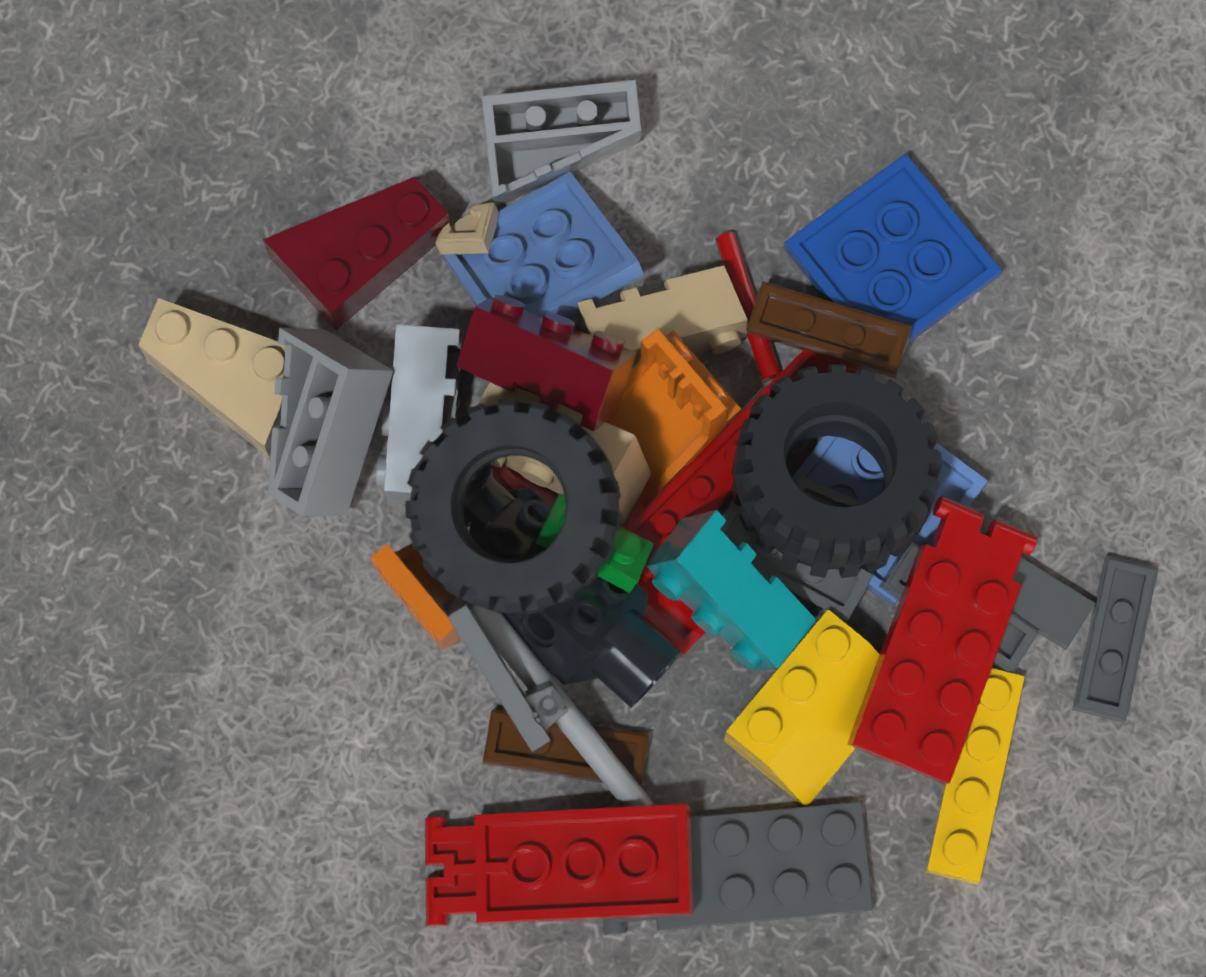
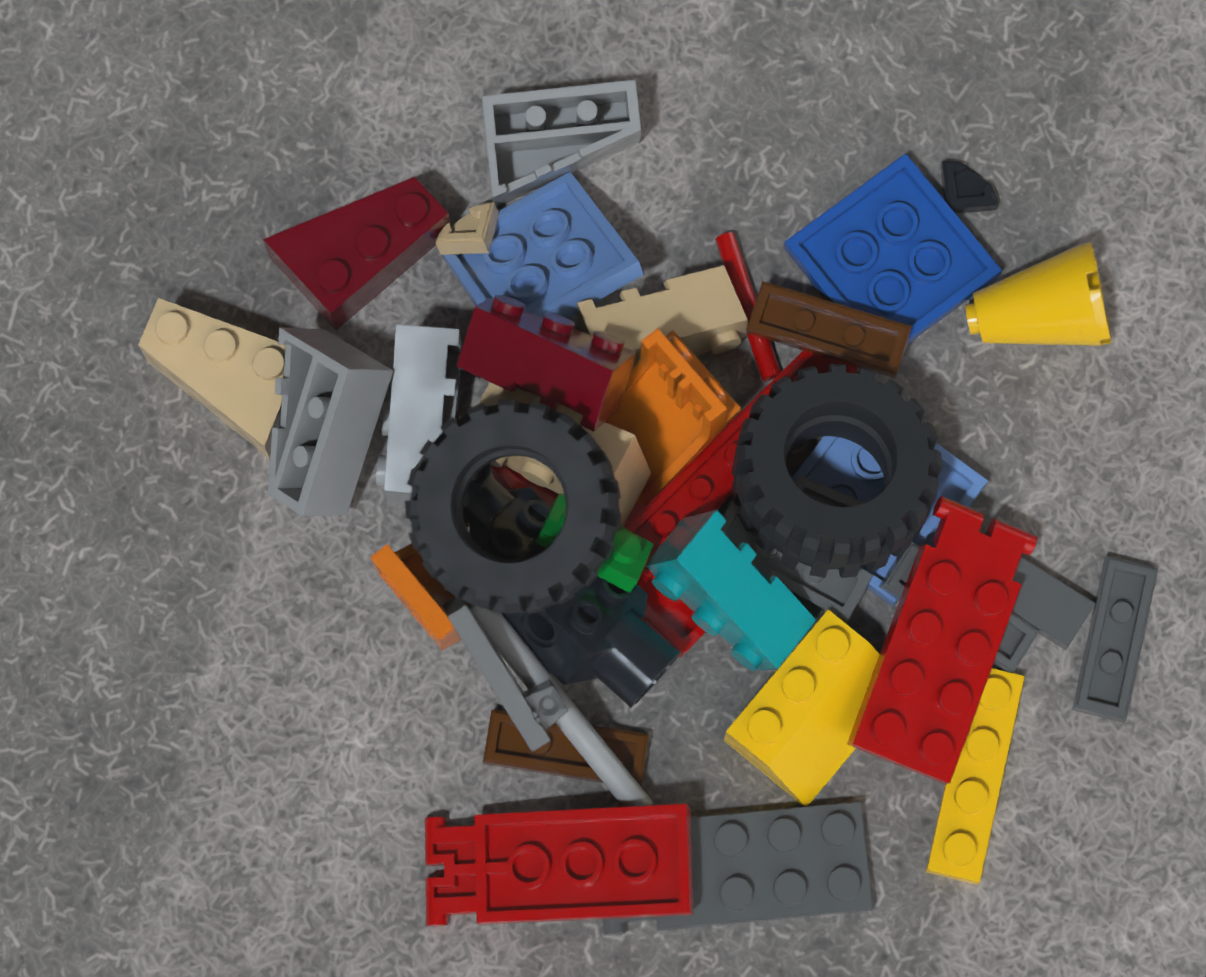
(965, 189): none -> black tile
(1045, 304): none -> yellow cone

